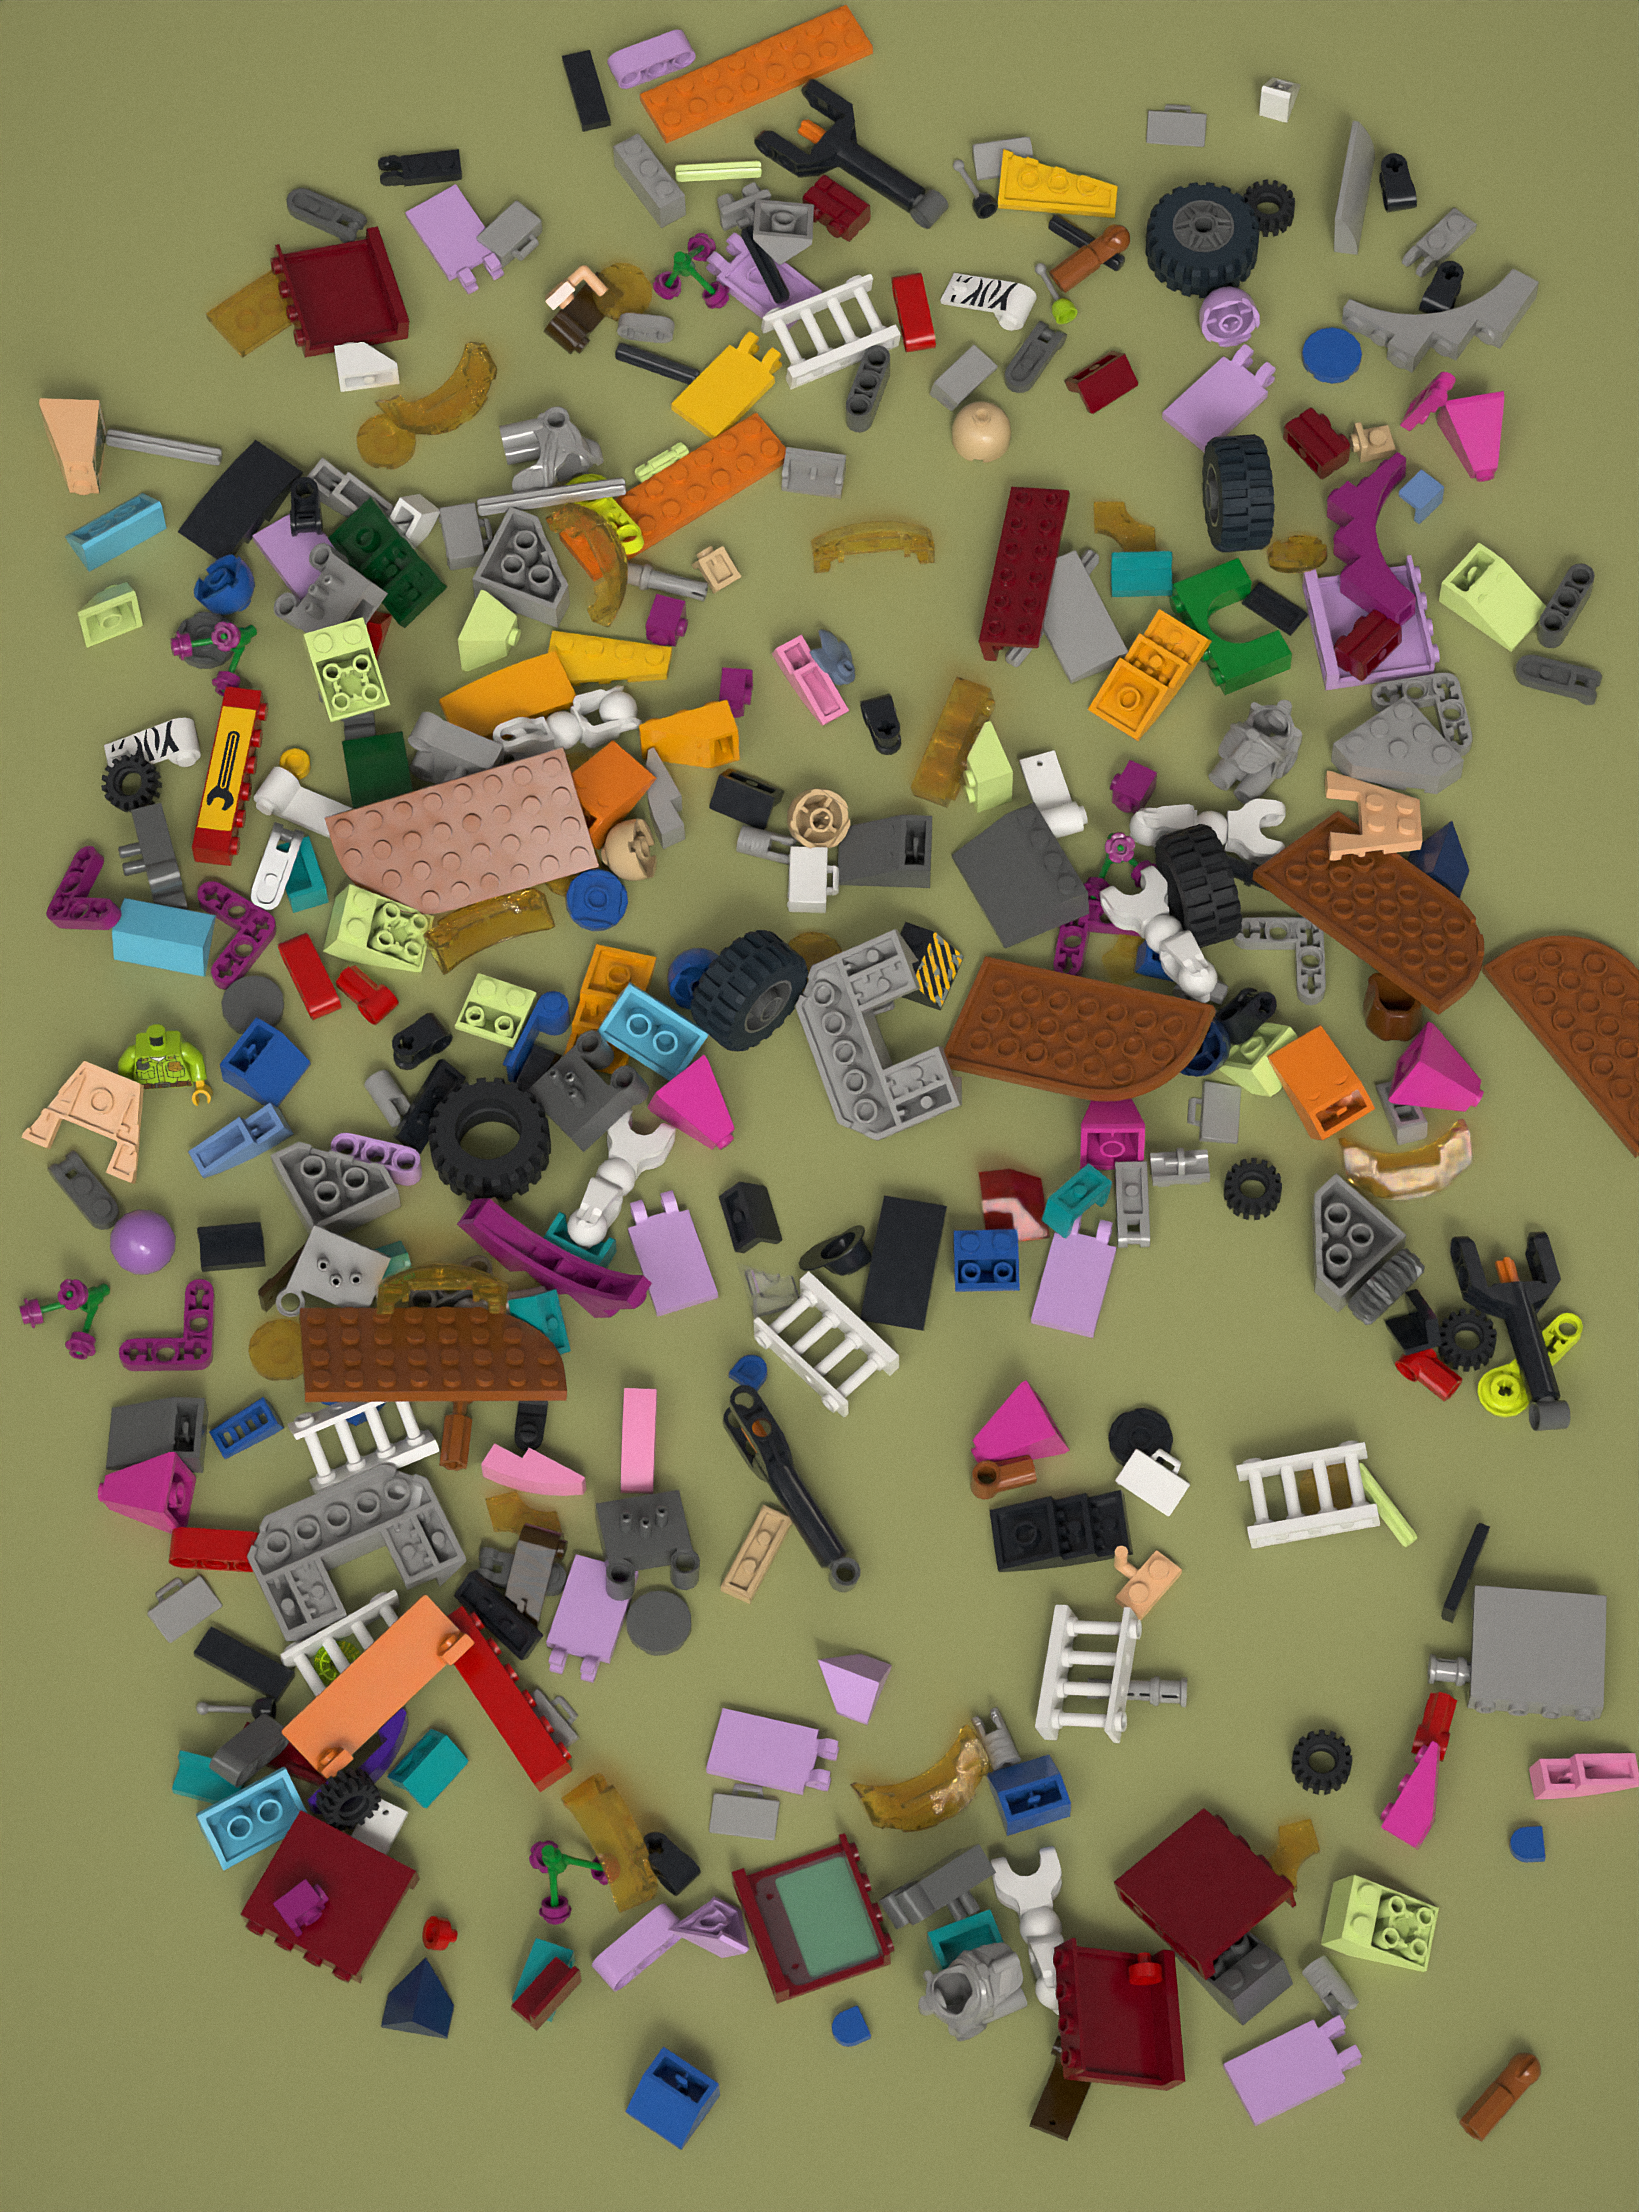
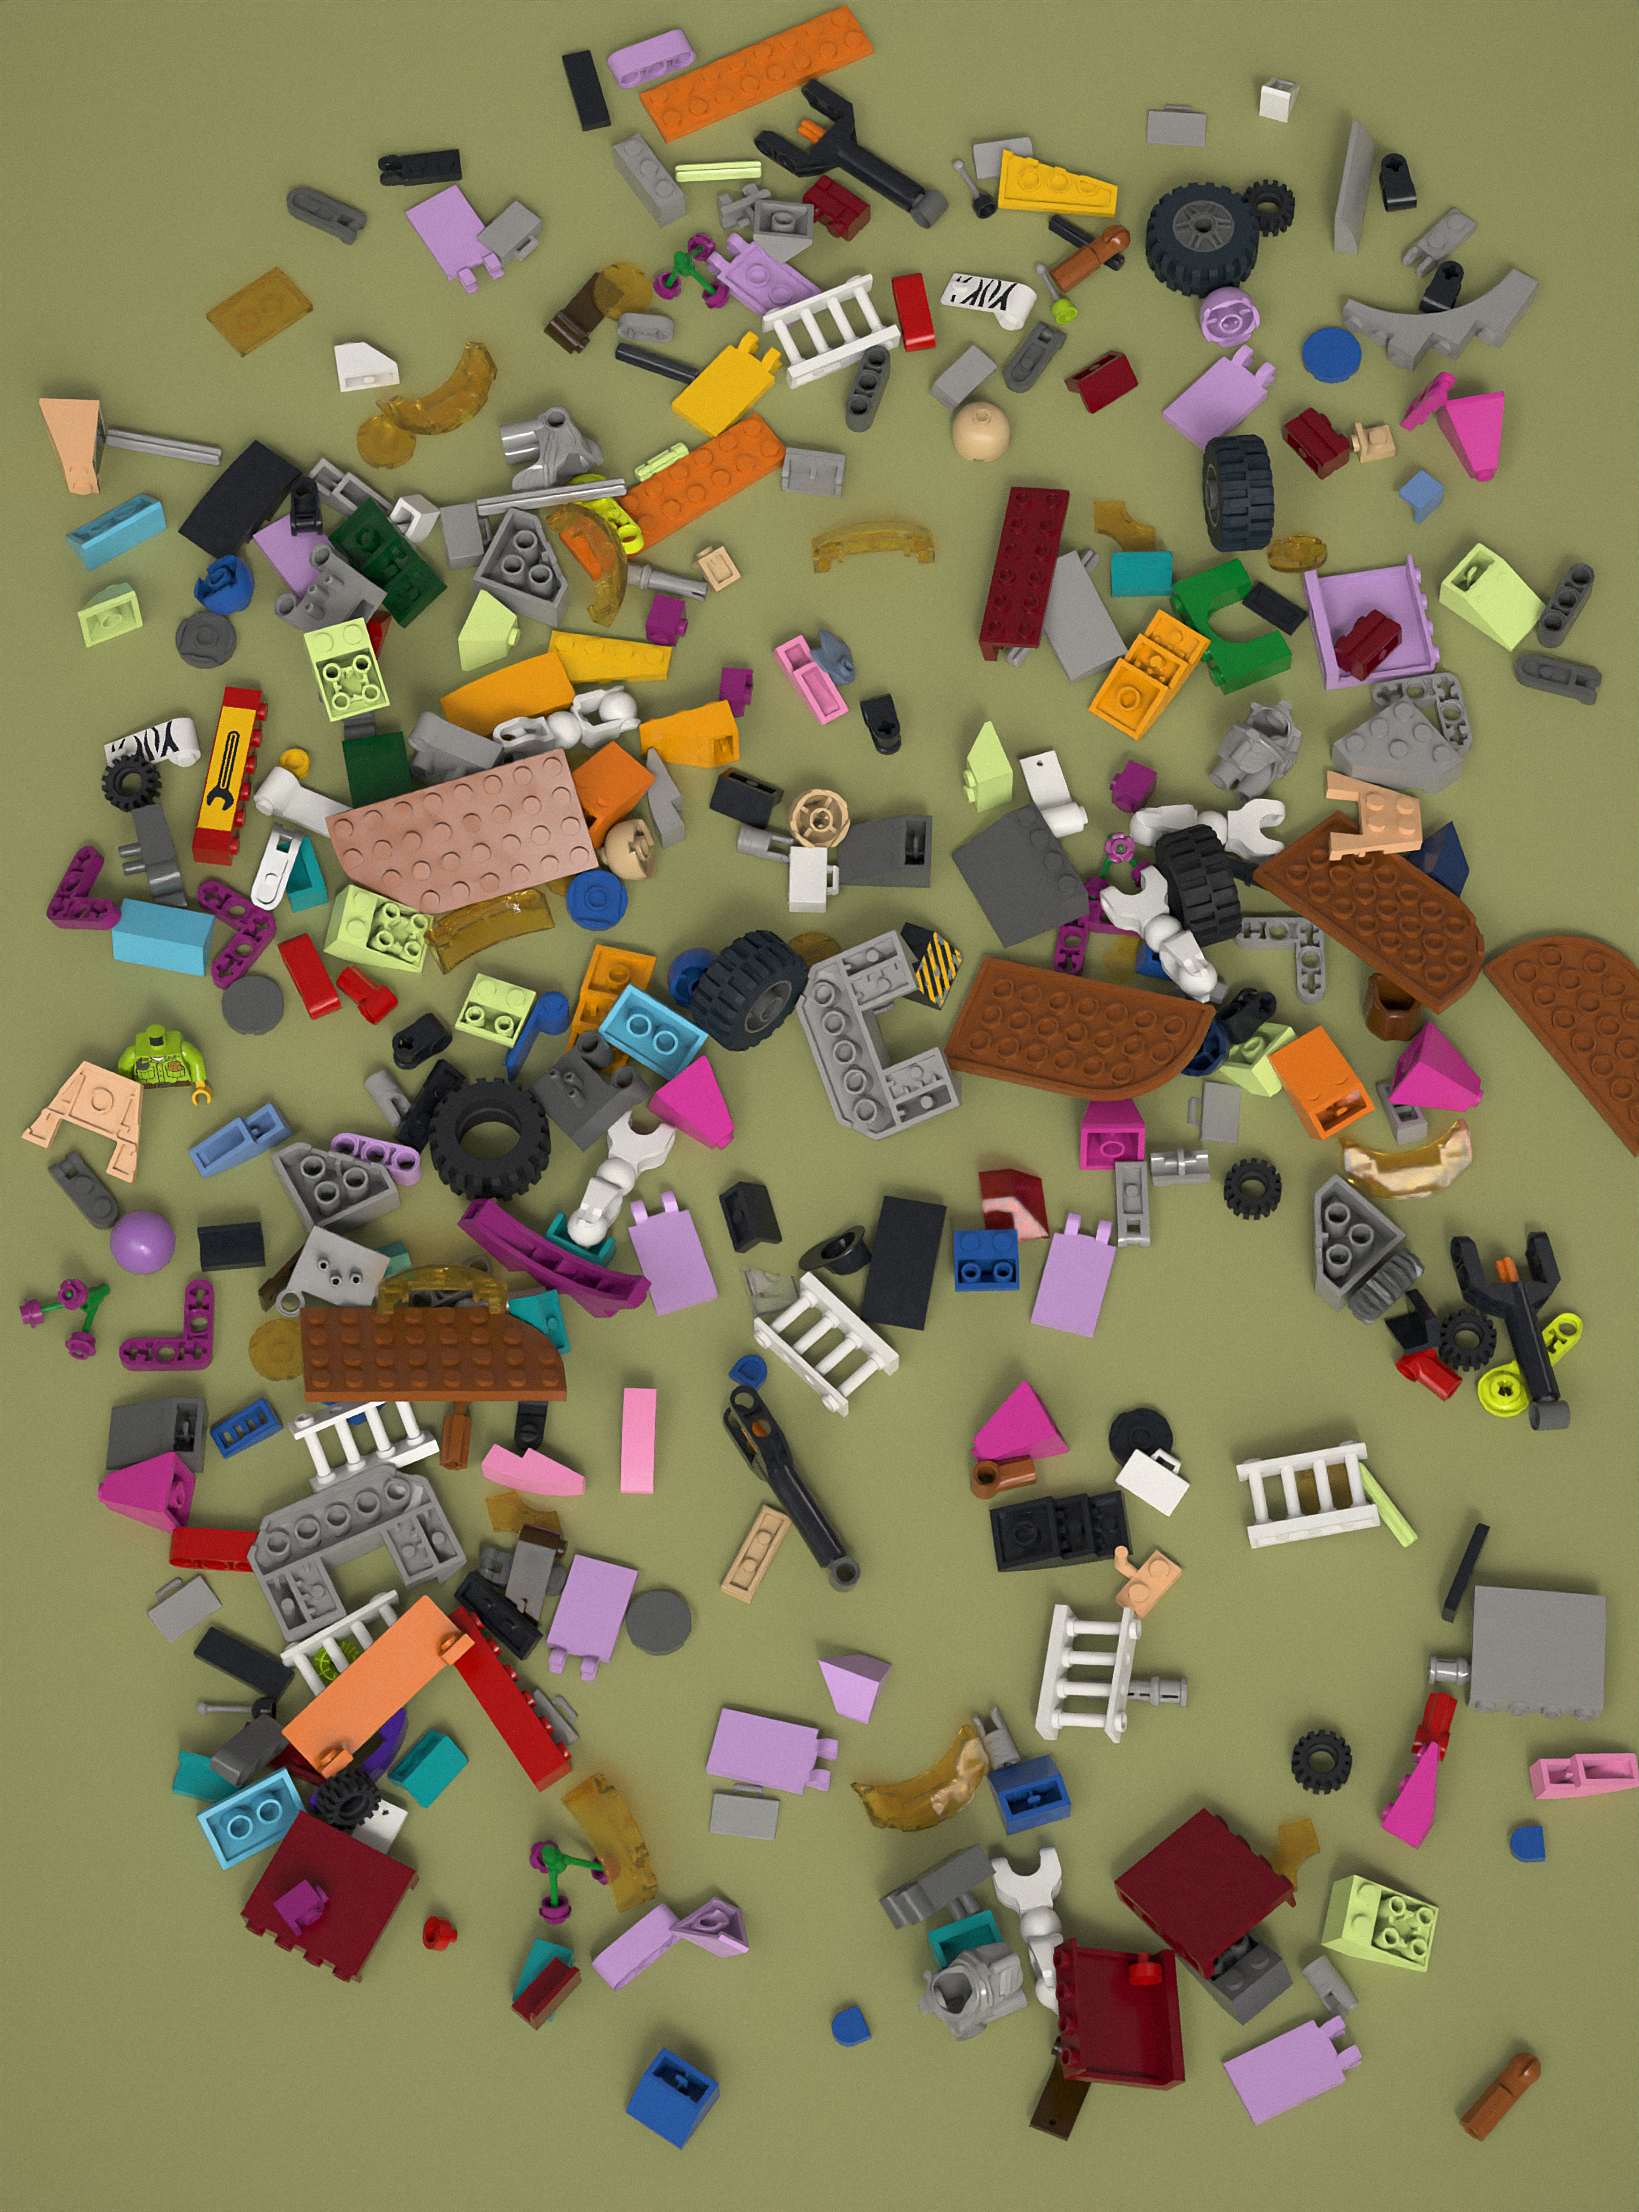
(226, 637): magenta plant -> none
(264, 1064): blue slope -> none
(341, 295): dark red panel -> none
(419, 2004): dark blue slope -> none
(535, 1066): black tile -> none
(562, 293): light nougat plate -> none
(645, 1535): dark grey piece -> none
(672, 1866): black piece -> none
(766, 267): black axle -> none
(813, 1920): clear light blue panel -> none
(951, 742): clear yellow wedge -> none
(1075, 1198): teal panel -> none
(1366, 576): magenta arch -> none

